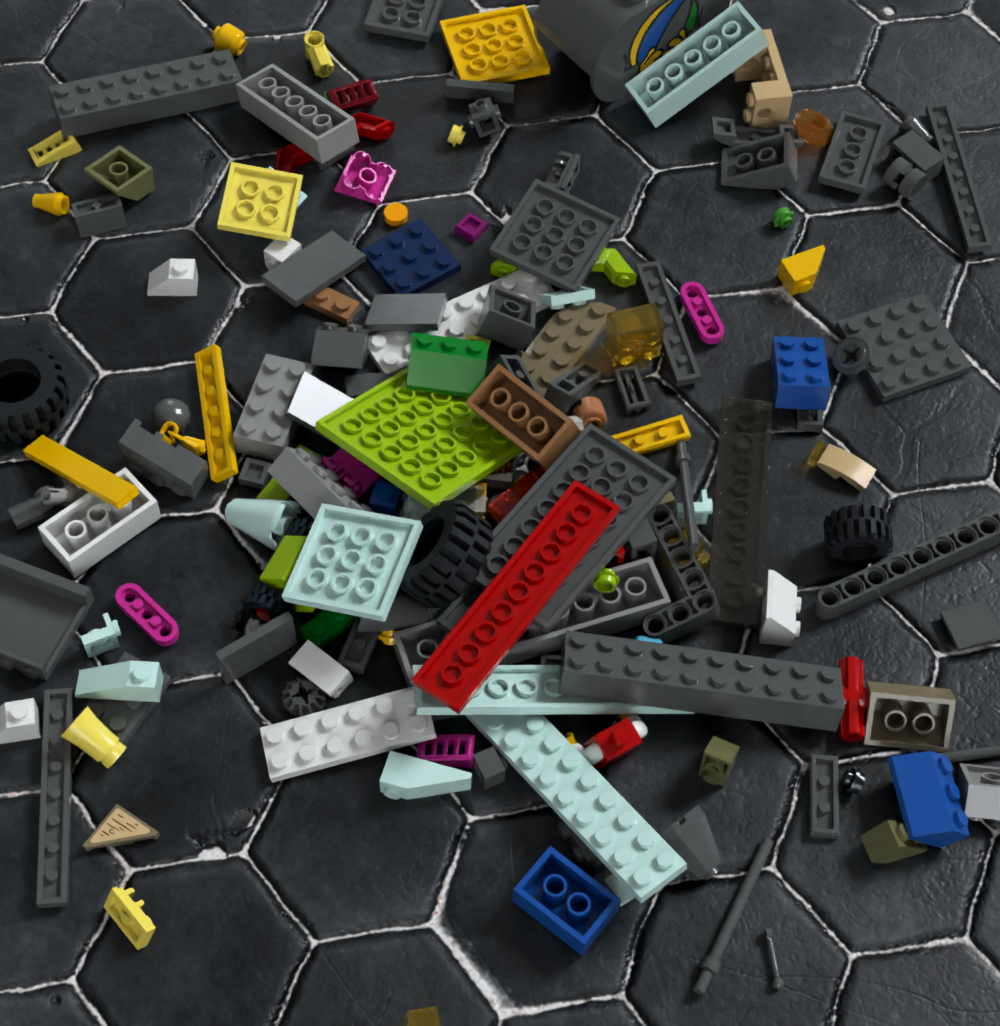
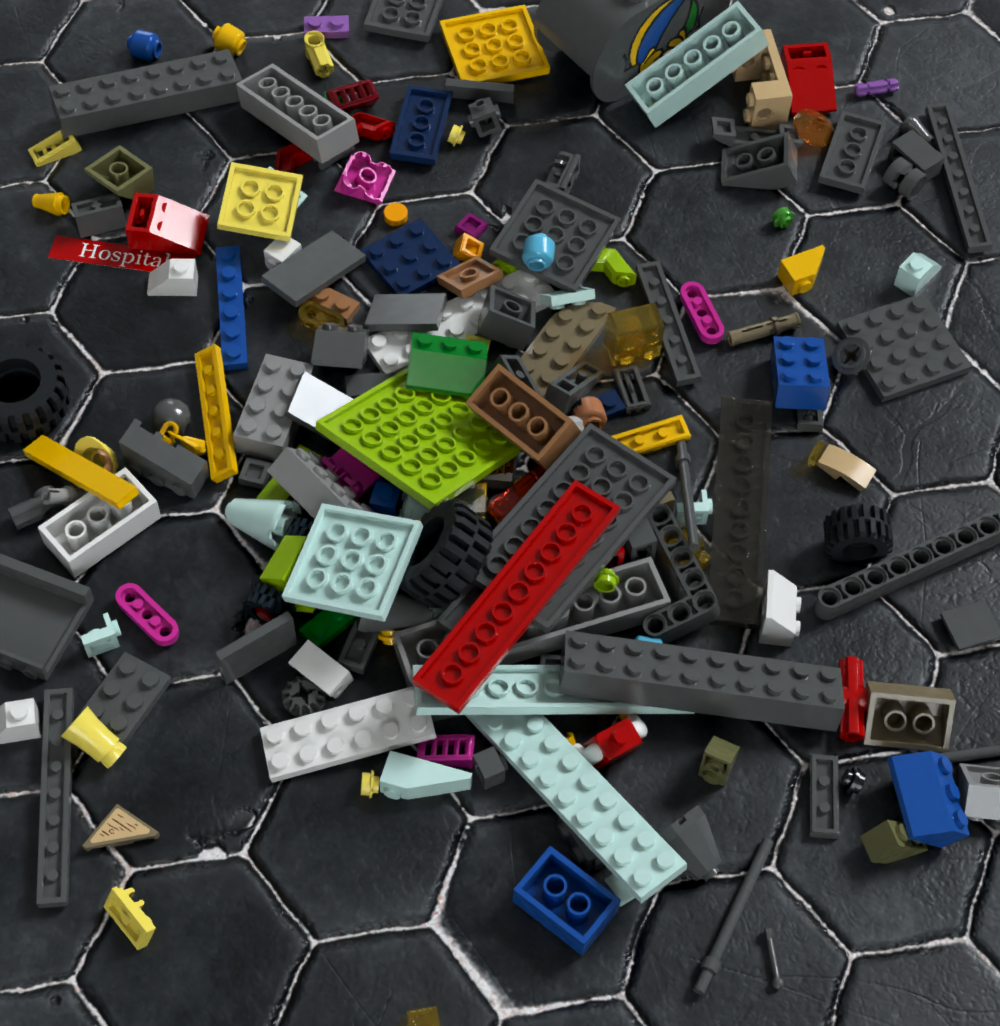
(97, 453): none -> light yellow piece
(110, 254): none -> red sticker
(121, 682): light aqua slope -> none
(144, 45): none -> blue head
(165, 225): none -> red slope
(231, 308): none -> blue plate
(321, 315): none -> clear yellow plate
(328, 25): none -> medium lavender plate
(369, 784): none -> light yellow plate
(421, 125): none -> dark blue plate
(467, 248): none -> light orange slope
(470, 277): none -> medium nougat plate
(538, 252): none -> medium azure head
(612, 404): none -> dark blue plate
(773, 326): none -> dark tan pin
(810, 77): none -> red slope
(876, 87): none -> medium lavender axle
(915, 273): none -> light aqua slope

